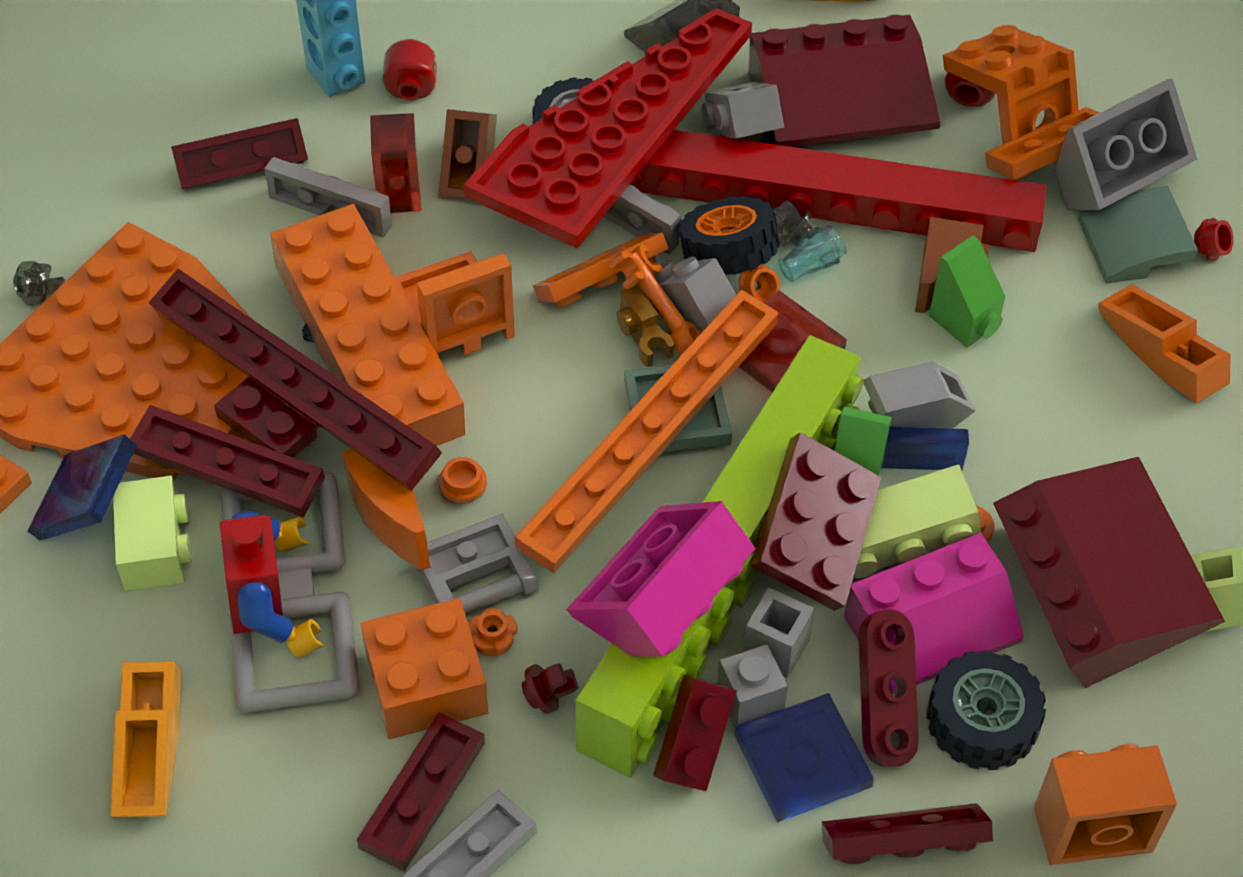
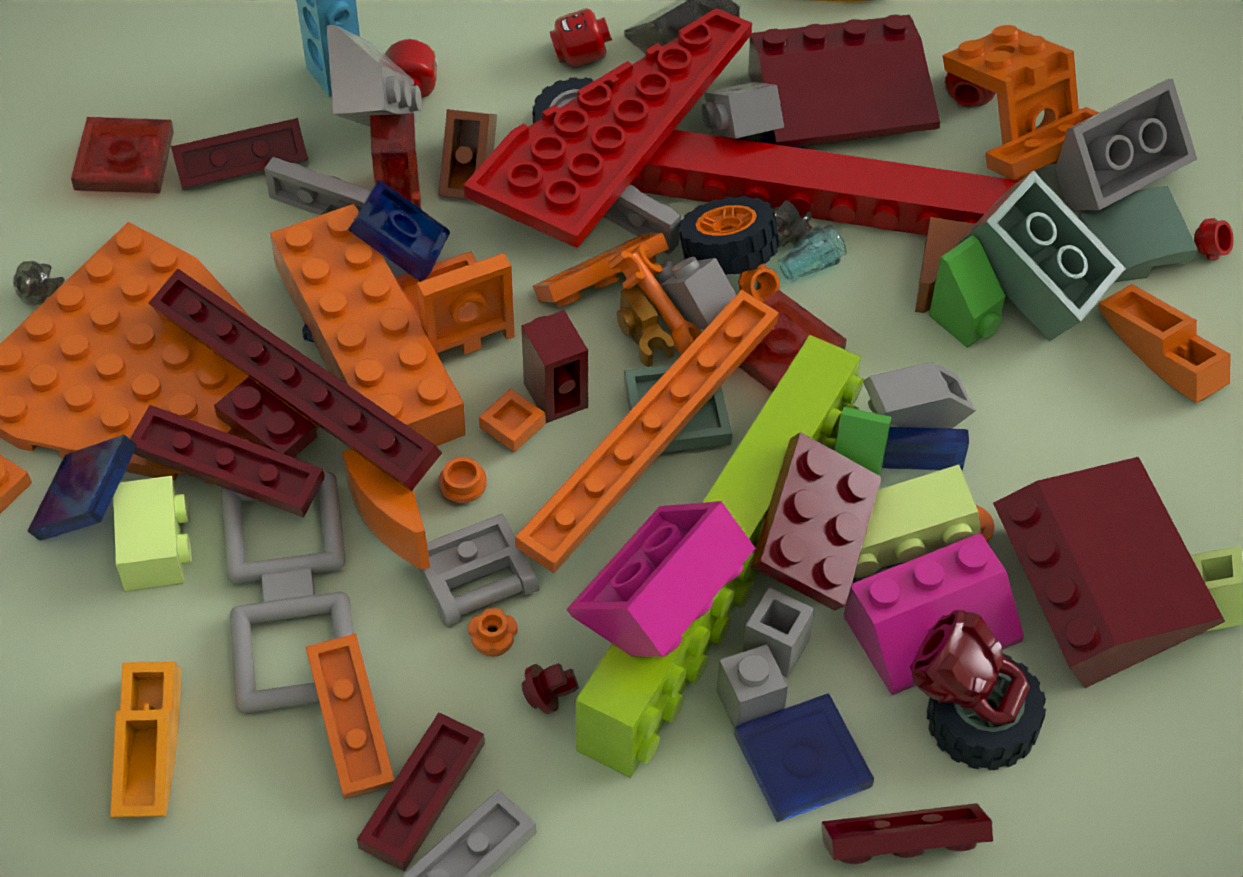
(122, 155): none -> clear red plate
(254, 578): torso -> none
(350, 716): none -> orange plate
(367, 80): none -> light grey slope
(400, 230): none -> clear blue tile
(424, 666): orange brick -> none
(512, 420): none -> orange plate
(555, 365): none -> dark red brick
(580, 38): none -> red head
(695, 733): dark red plate -> none
(879, 709): dark red plate -> none
(962, 665): none -> dark red piece
(1045, 256): none -> sand green brick
(1104, 804): orange brick -> none

